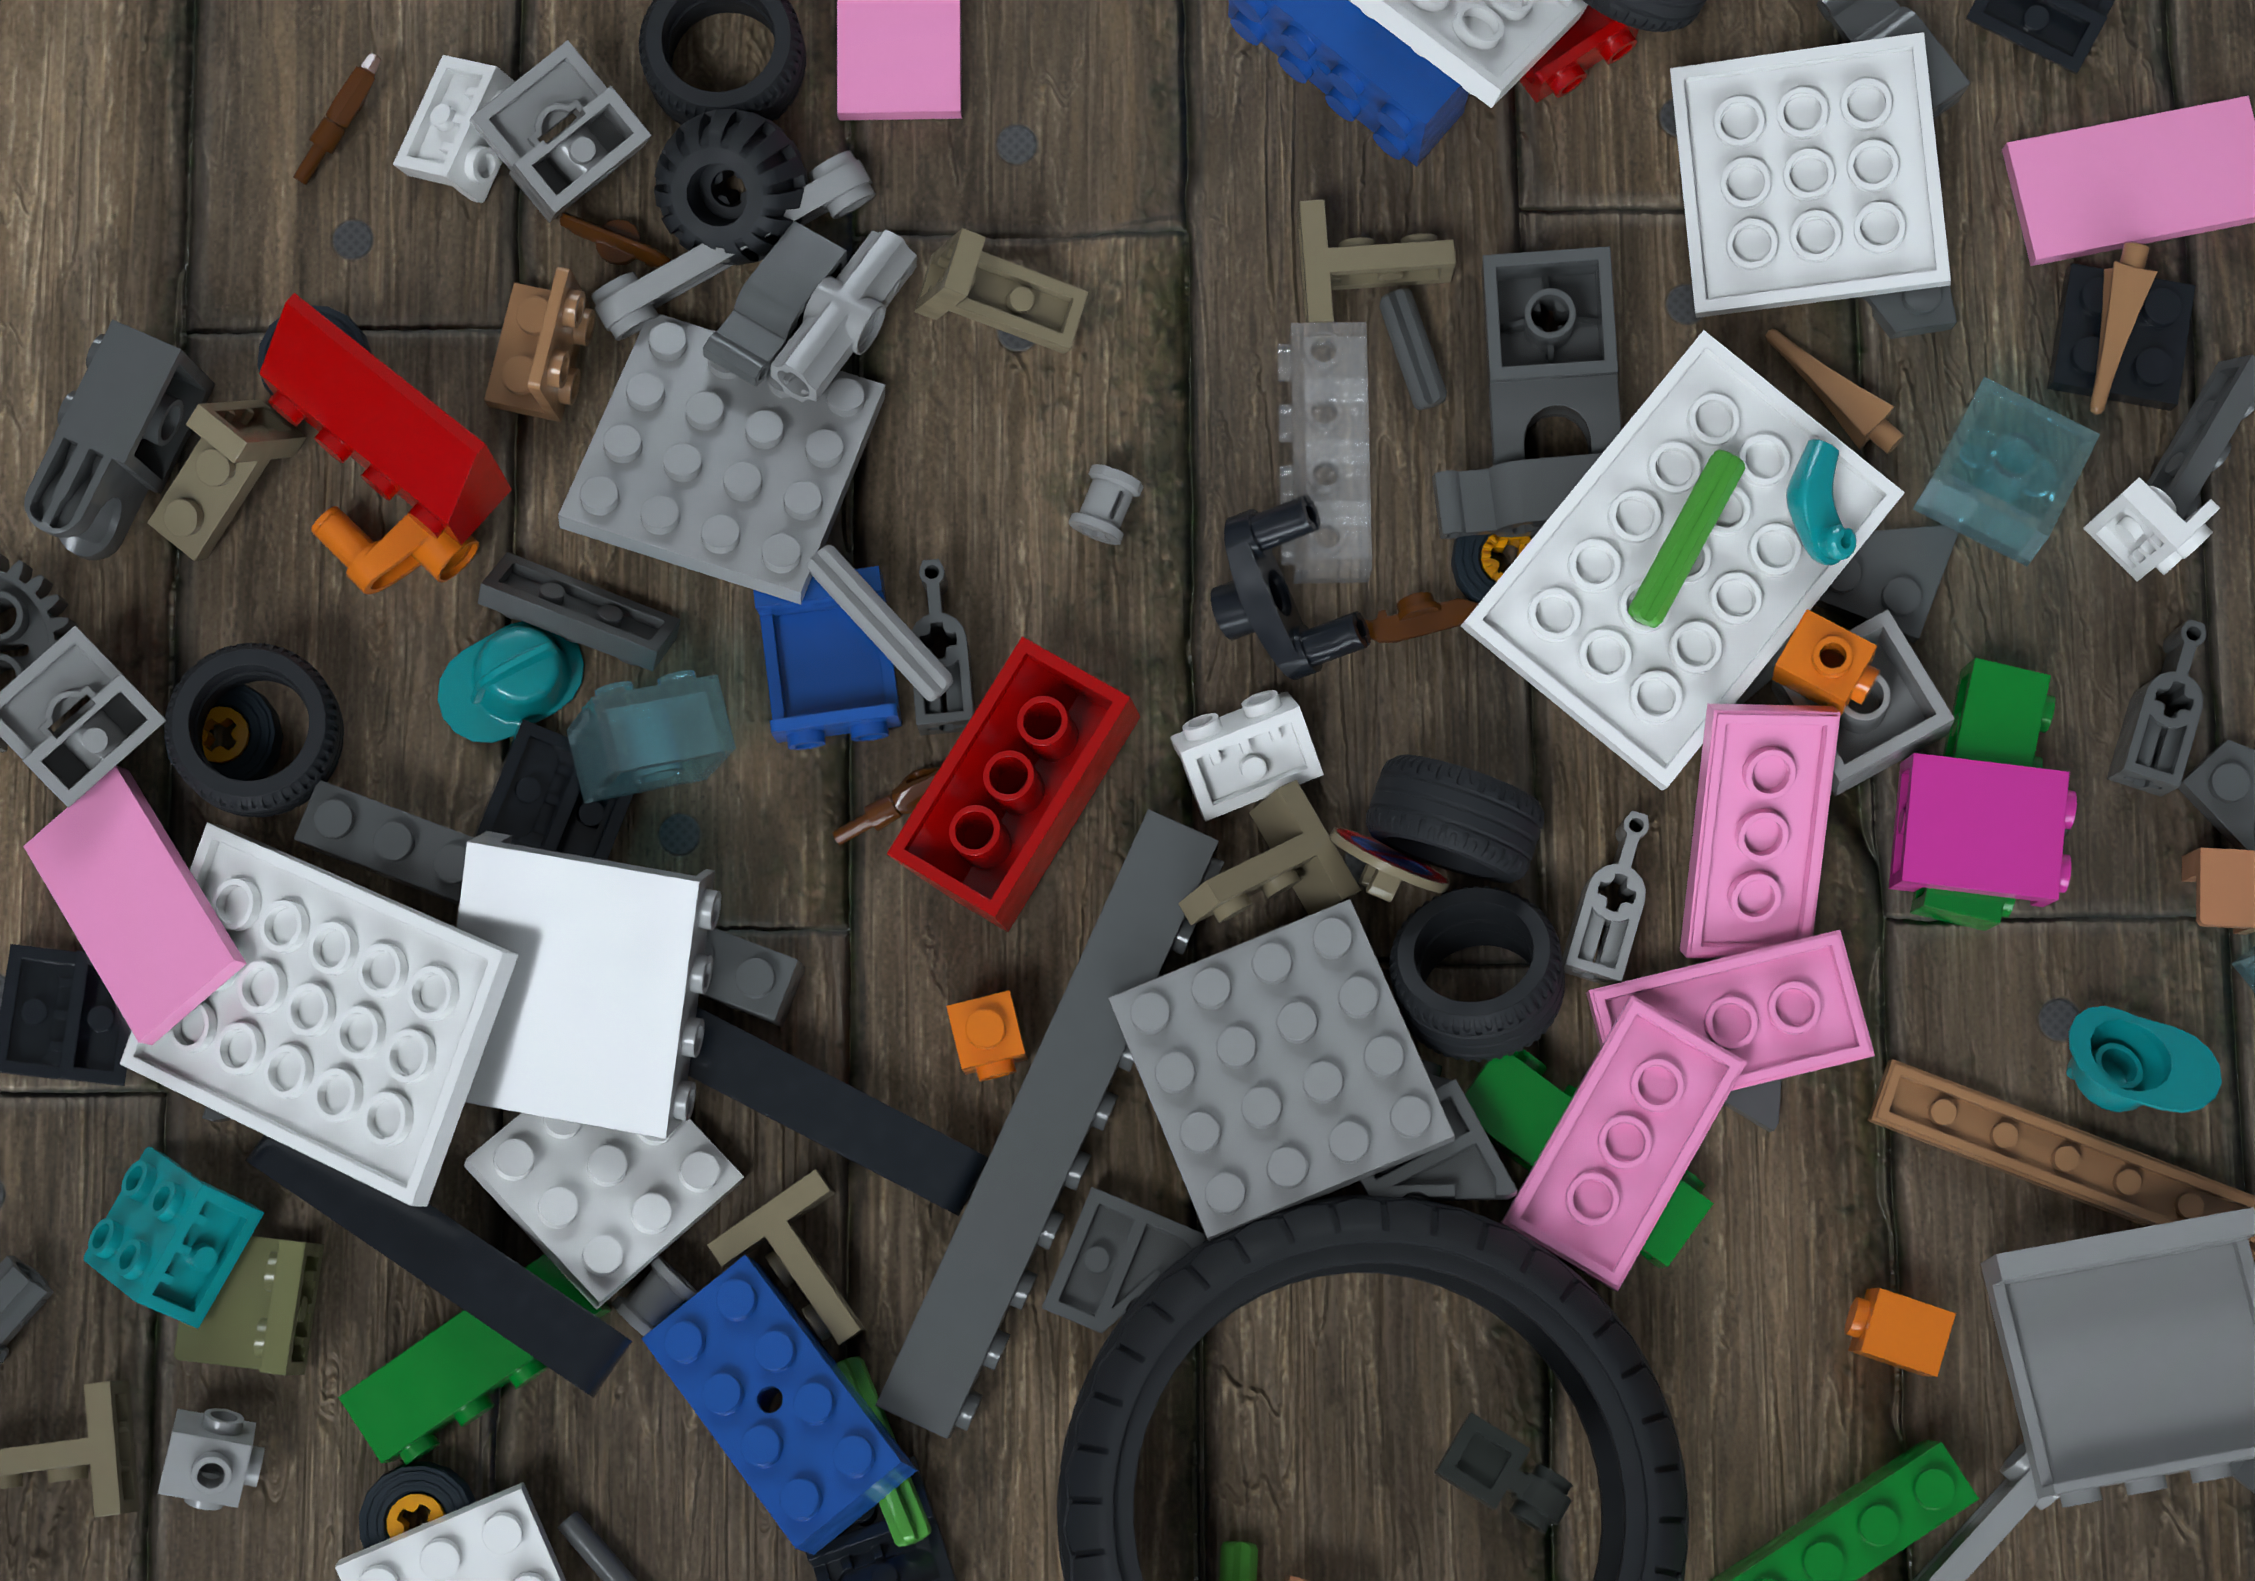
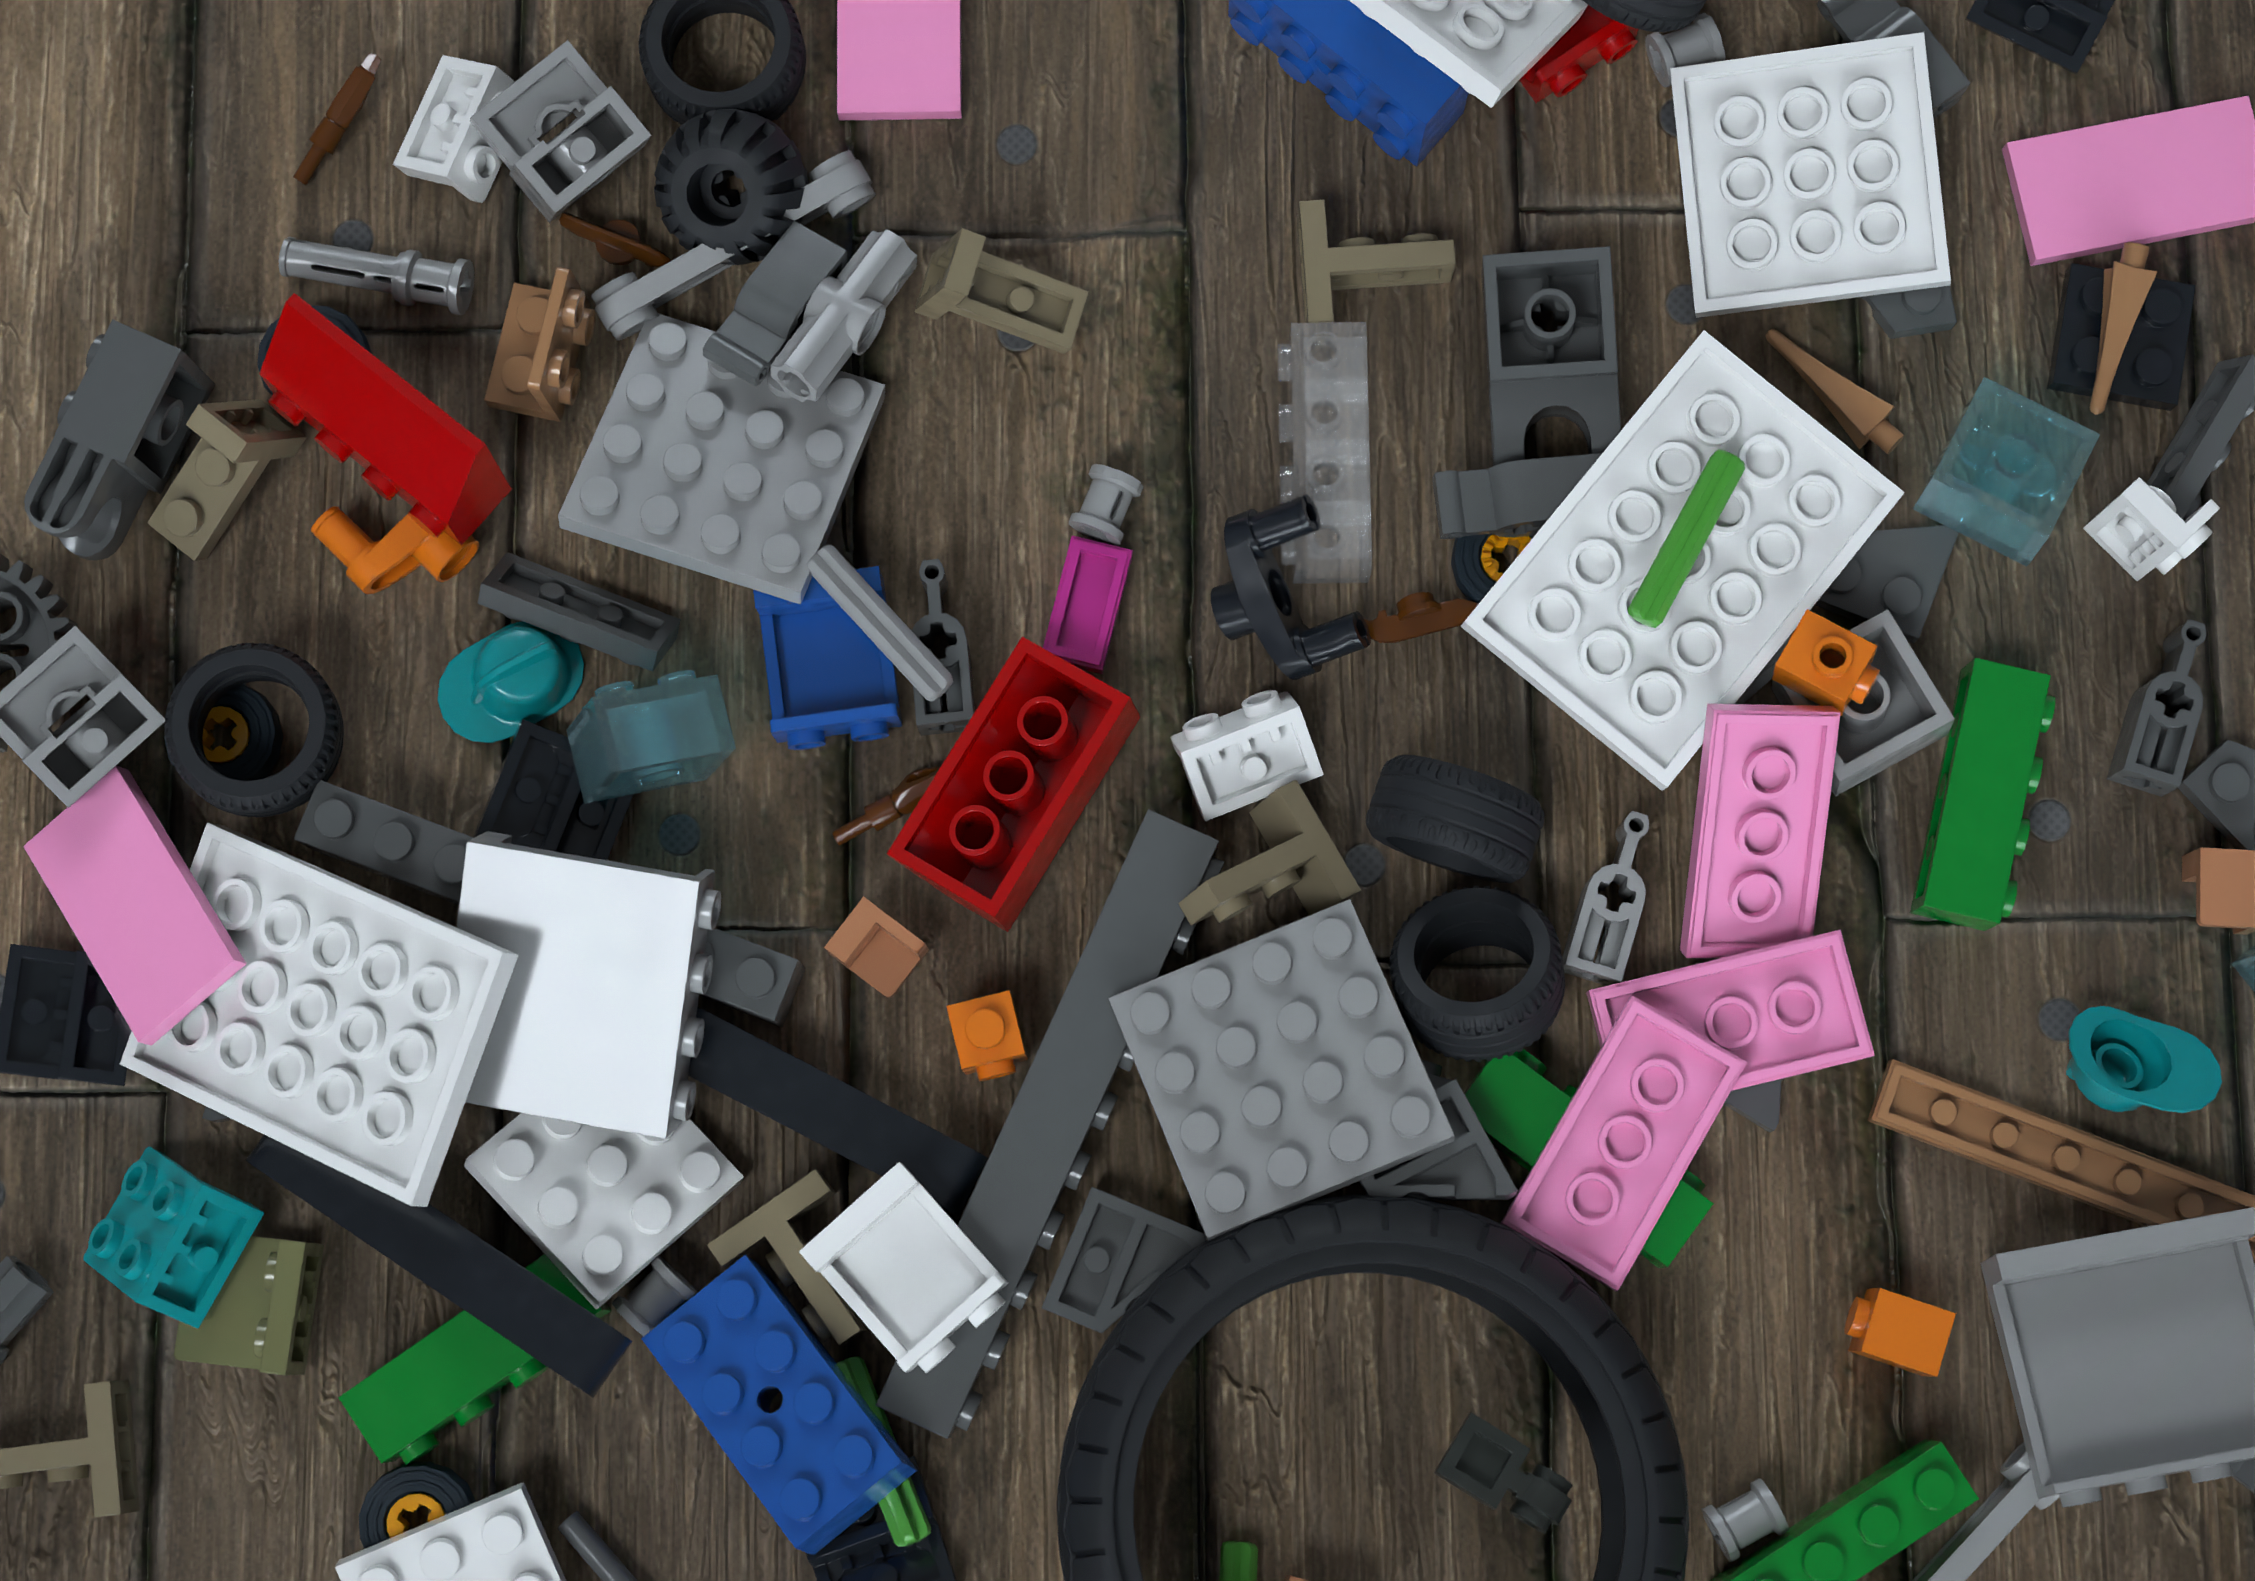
(210, 1458): light grey brick -> none
(405, 277): none -> light grey pin
(876, 948): none -> nougat panel
(906, 1269): none -> white panel
(1087, 603): none -> dark pink tile
(1387, 866): dark tan piece -> none
(1413, 349): dark grey axle -> none
(1684, 47): none -> light grey bush
(1745, 1519): none -> light grey bush
(1813, 506): teal arm -> none
(1982, 828): dark pink panel -> none

